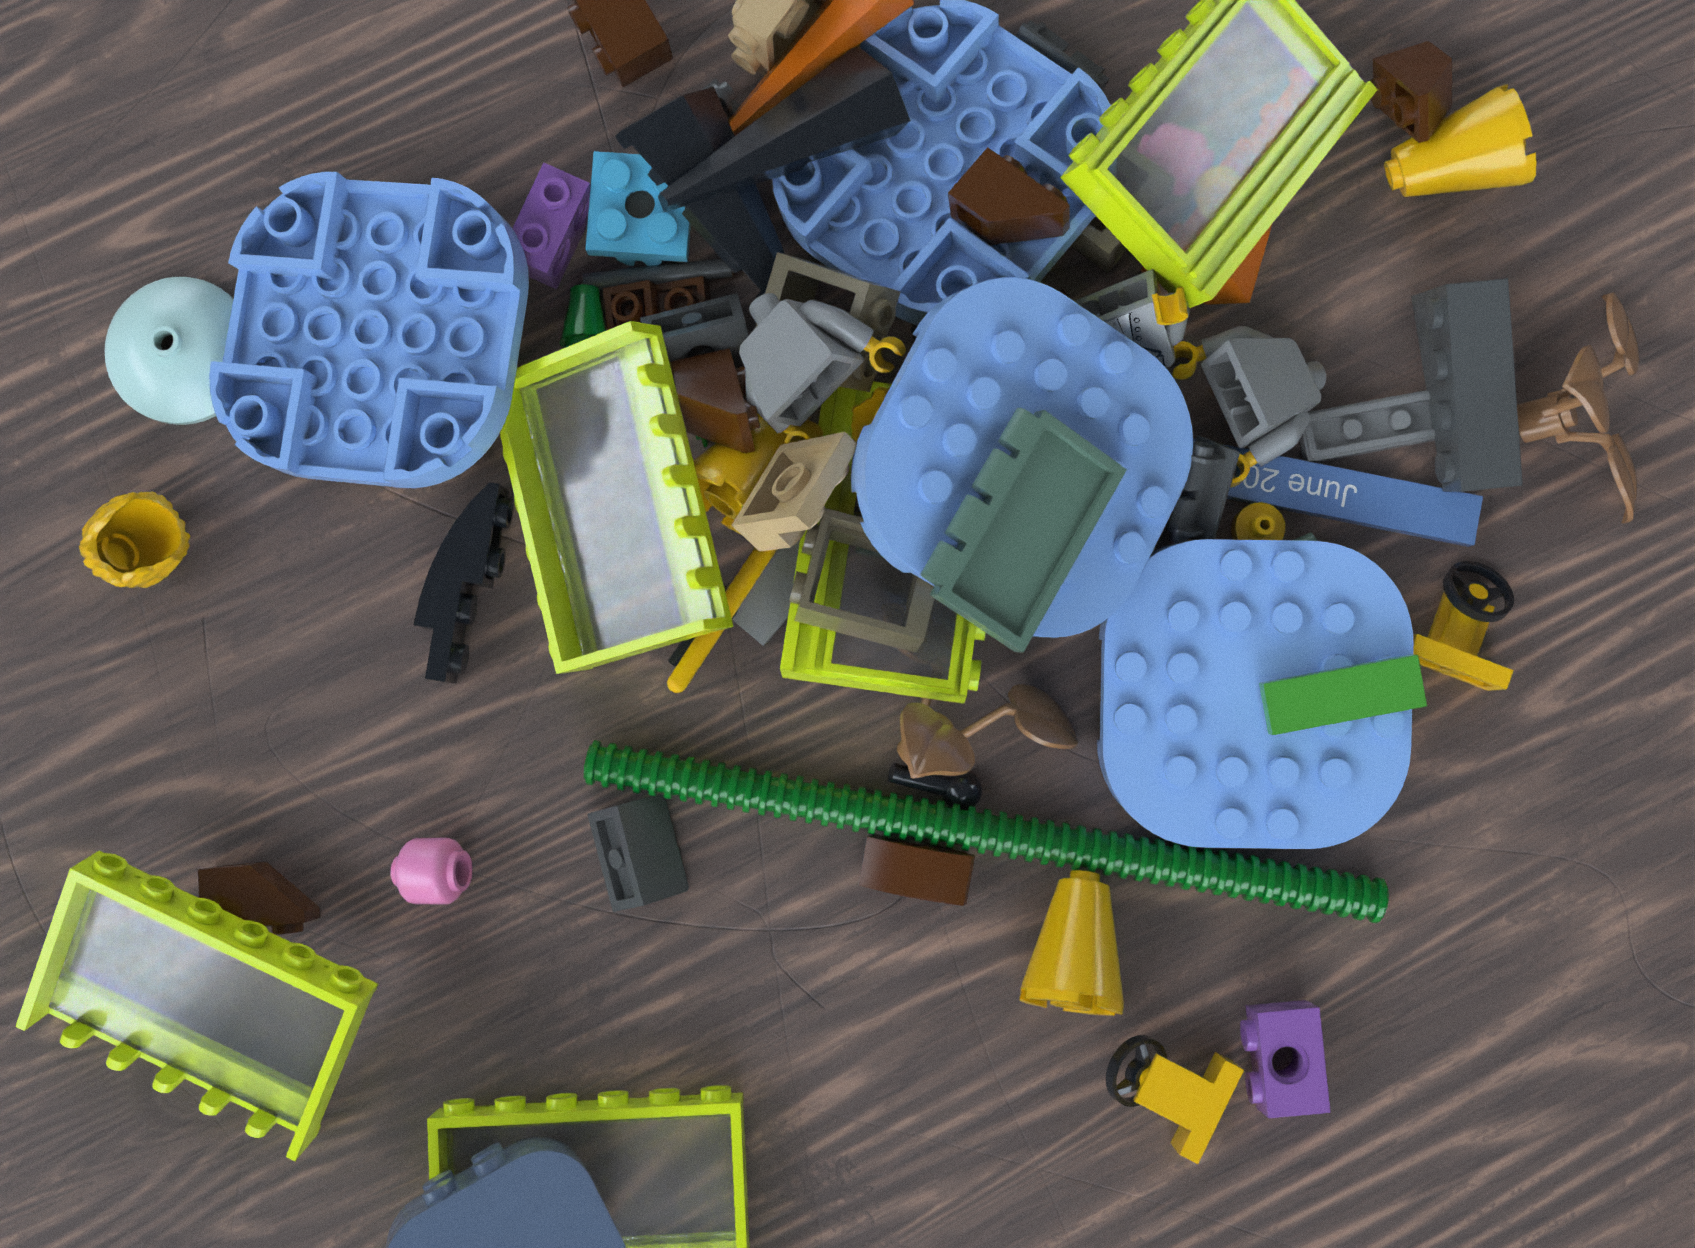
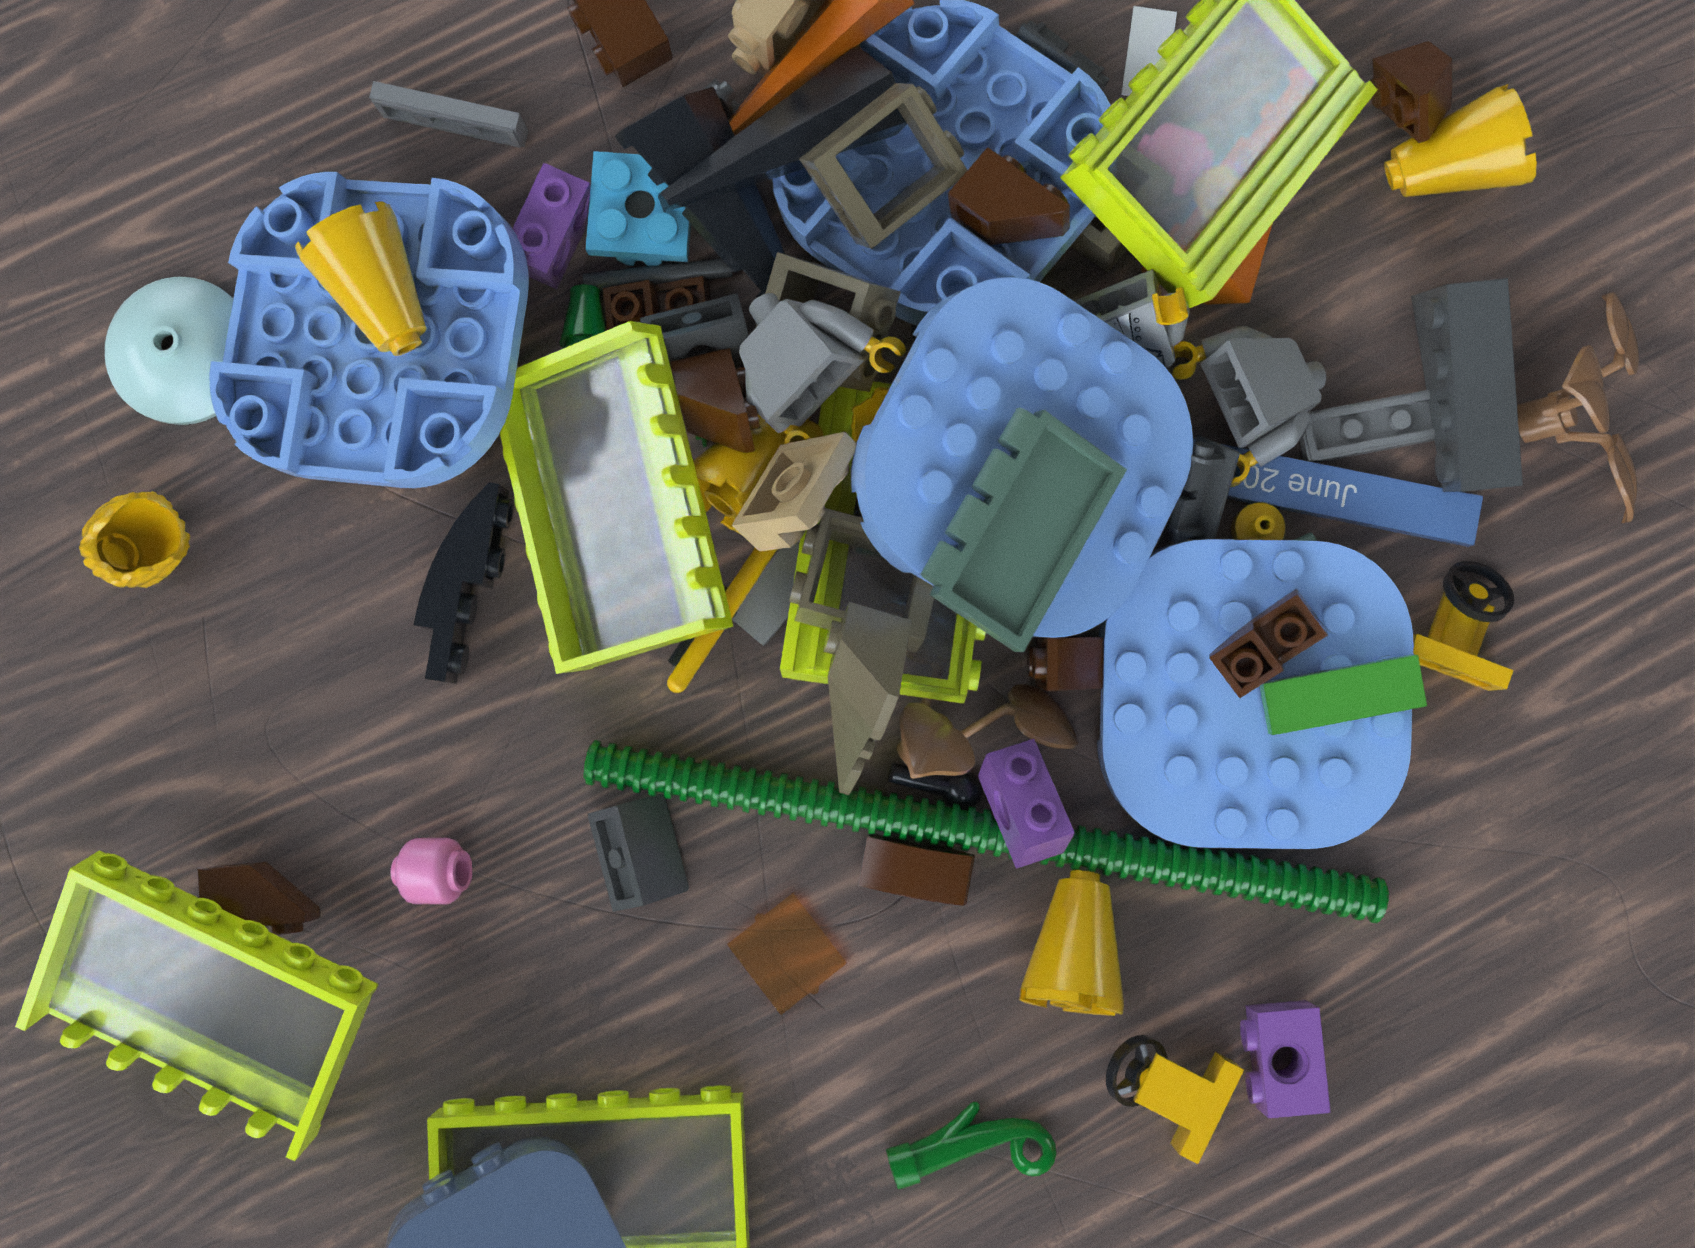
(368, 274): none -> yellow cone
(449, 114): none -> light grey tile
(786, 953): none -> clear orange piece
(833, 182): none -> dark tan window
(863, 683): none -> dark tan wedge
(960, 1141): none -> green plant
(1025, 803): none -> medium lavender brick
(1066, 663): none -> reddish brown slope
(1147, 33): none -> white sticker
(1268, 642): none -> reddish brown slope

